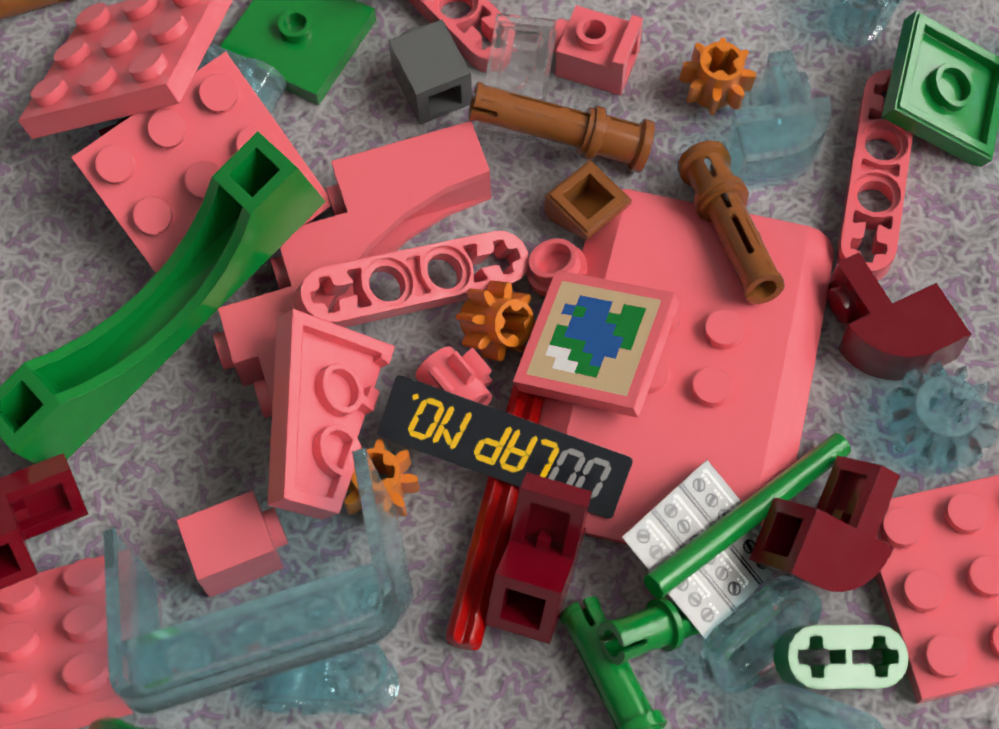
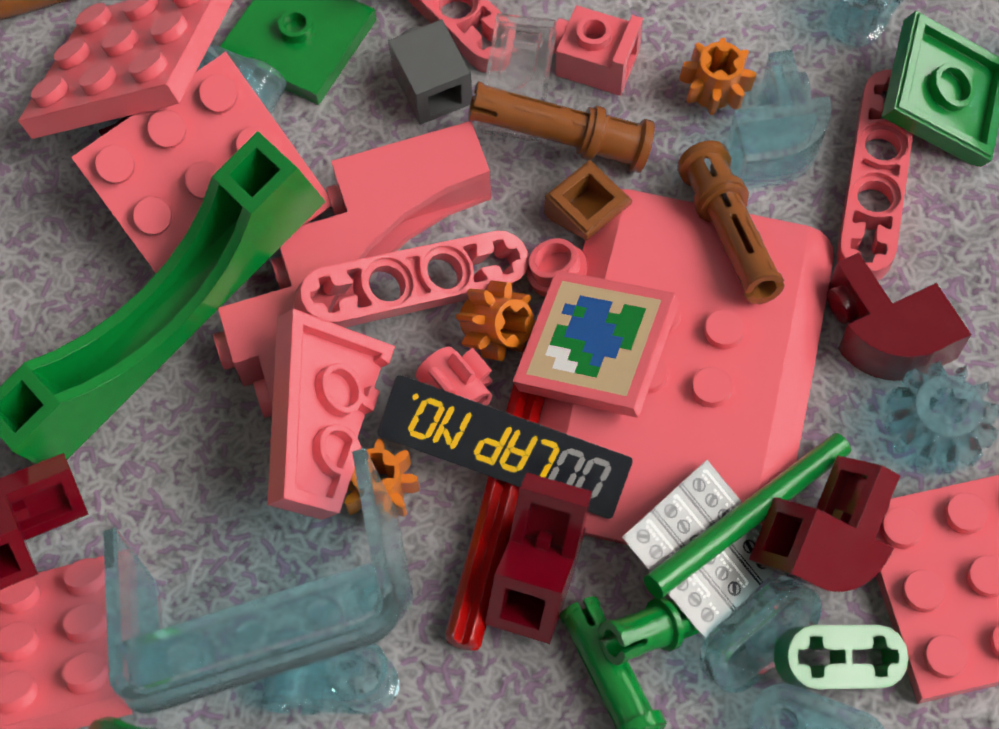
(233, 543): coral brick -> none

